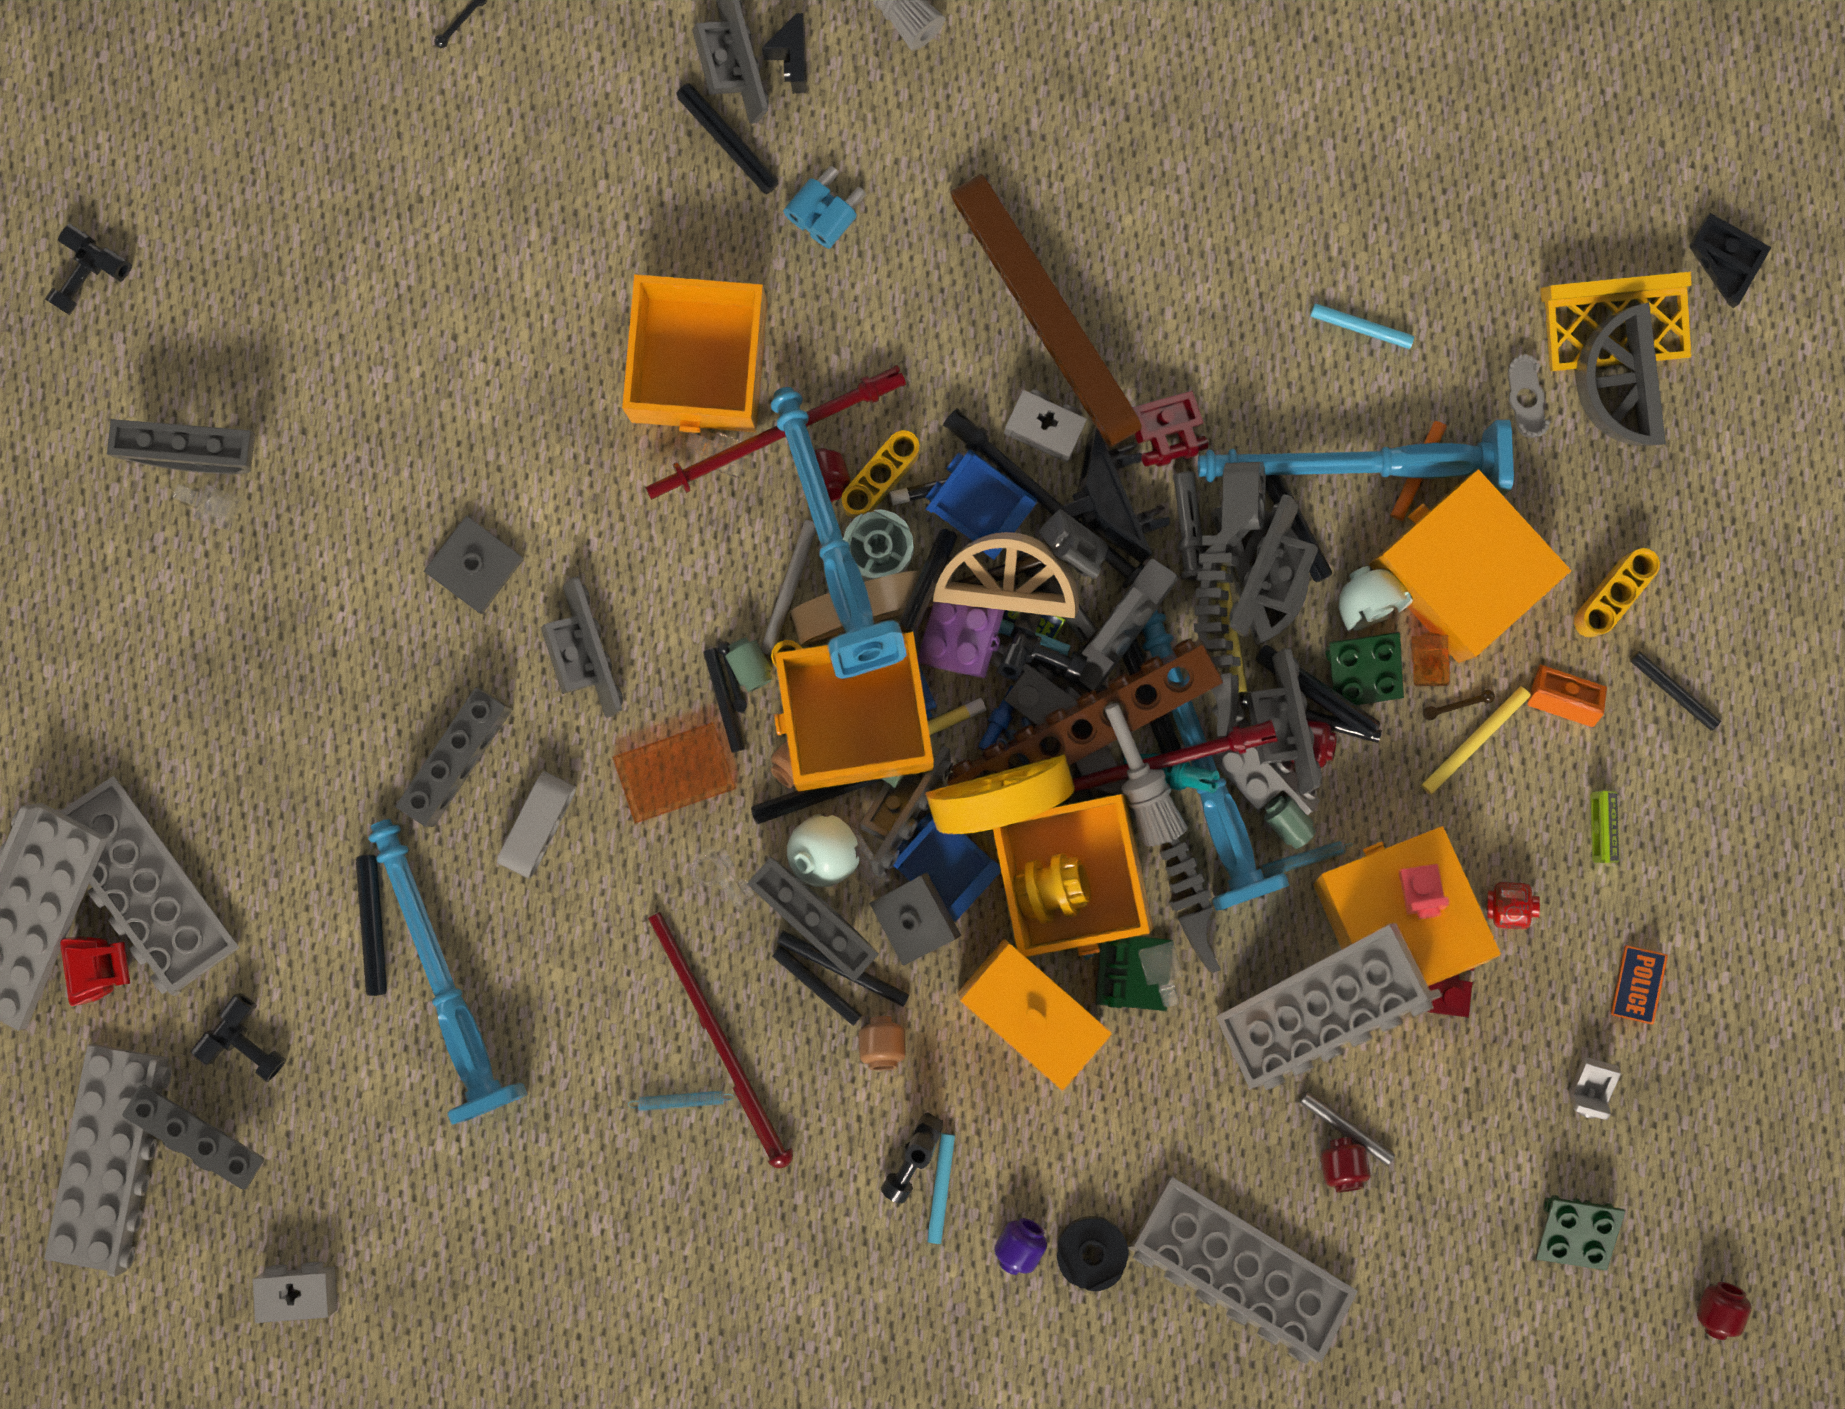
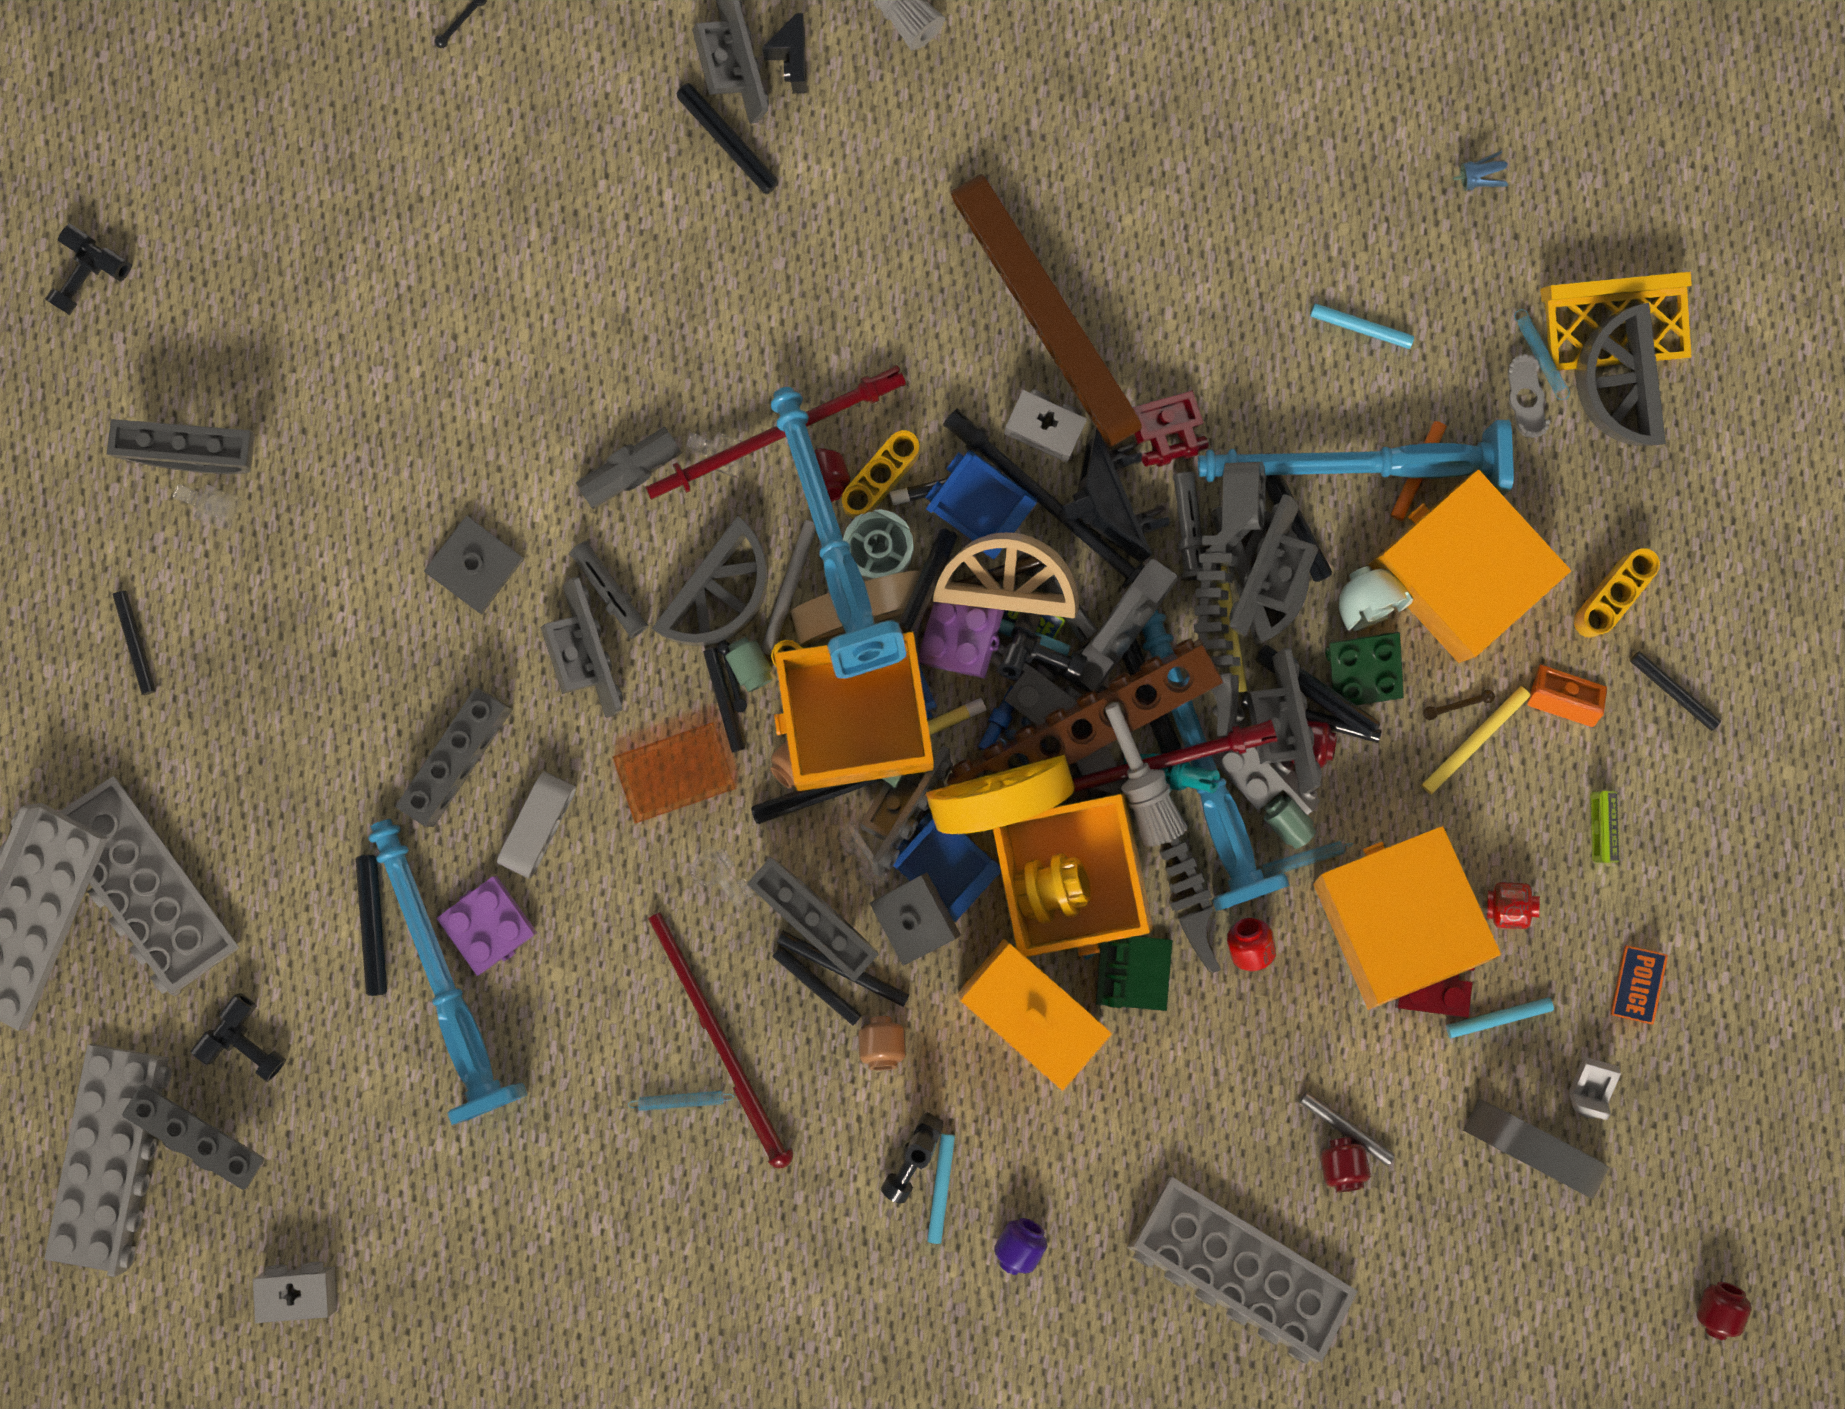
(89, 968): red piece -> none
(134, 642): none -> black bar
(486, 925): none -> medium lavender plate
(616, 600): none -> dark grey pin
(628, 467): none -> dark grey piece
(695, 353): light orange container -> none
(702, 579): none -> dark grey window
(822, 213): dark azure piece -> none
(822, 851): light aqua cylinder -> none
(1074, 544): dark grey piece -> none
(1111, 1261): black plate -> none
(1161, 967): clear plate -> none
(1251, 944): none -> red head
(1326, 1008): light grey bracket -> none
(1423, 891): coral bracket -> none
(1431, 660): clear orange bracket -> none
(1473, 171): none -> flat silver piece
(1500, 1017): none -> medium azure bar
(1526, 327): none -> medium azure piece
(1536, 1148): none -> dark grey window
(1579, 1232): hinge -> none
(1728, 256): black wing -> none

